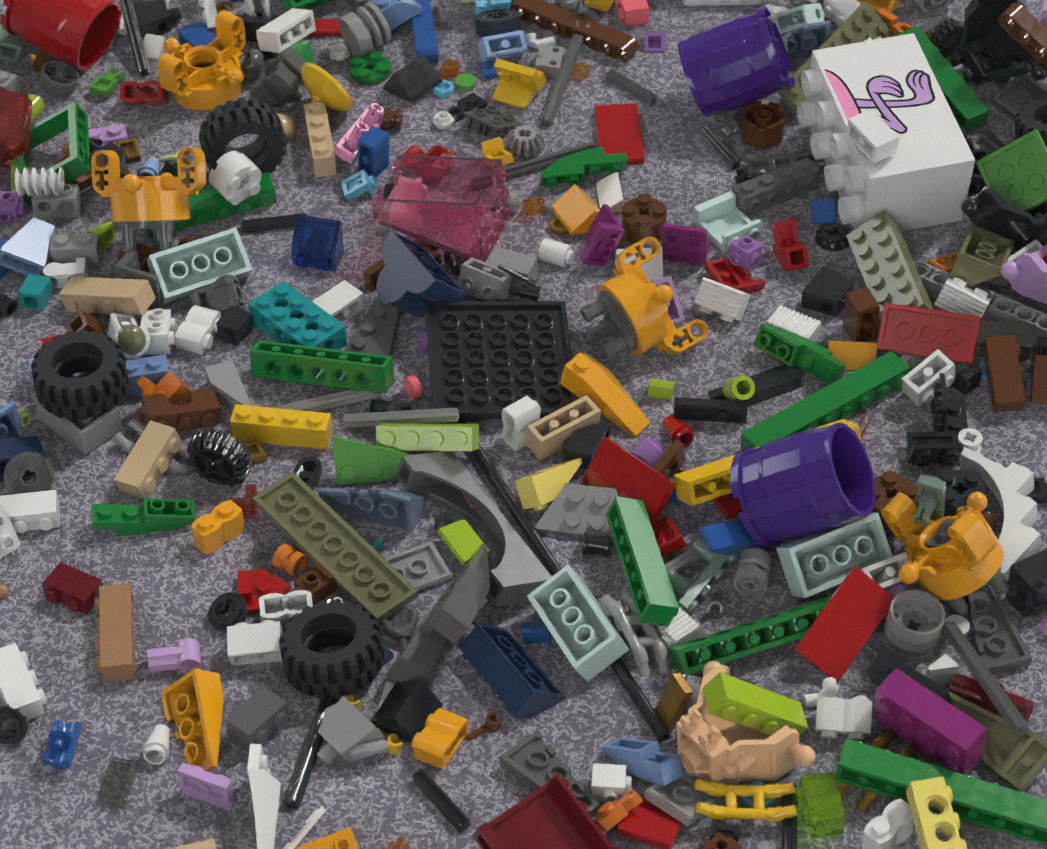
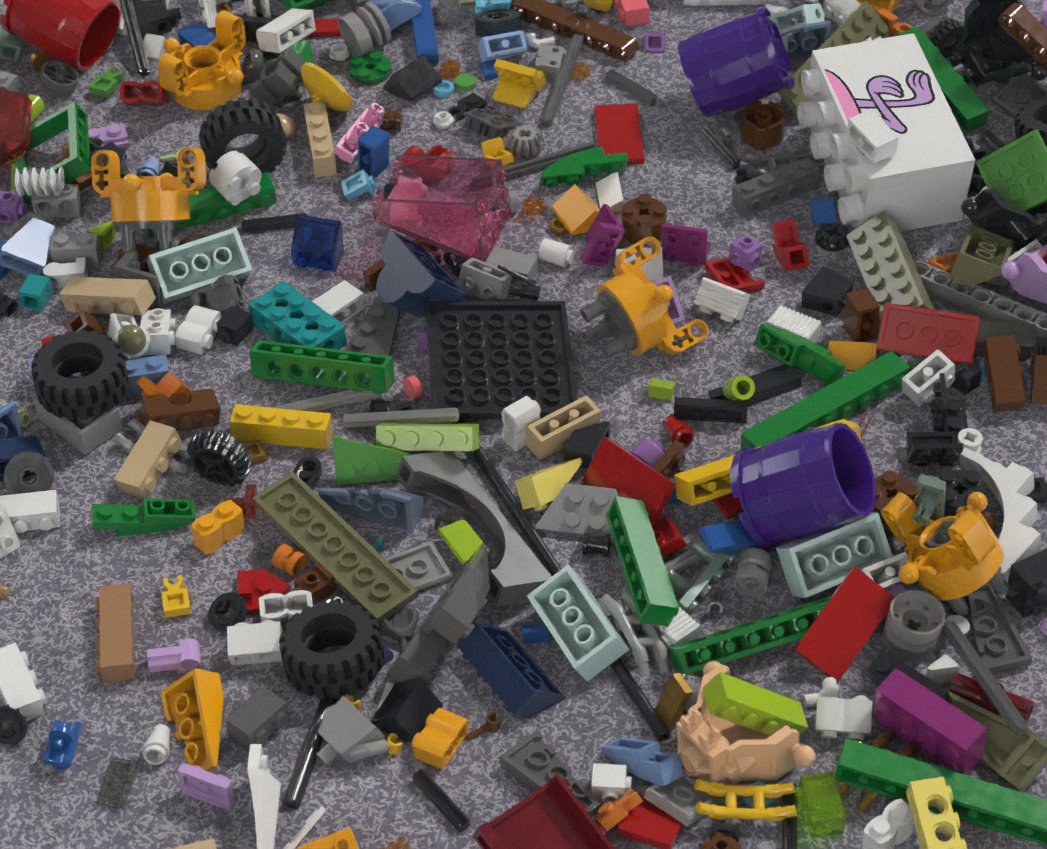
(72, 588): dark red brick -> none
(130, 147): pearl gold tile -> none
(175, 598): none -> yellow plate
(228, 385): light grey slope -> none
(590, 377): light orange wedge -> none
(725, 221): light aqua panel -> none
(961, 299): white brick -> none

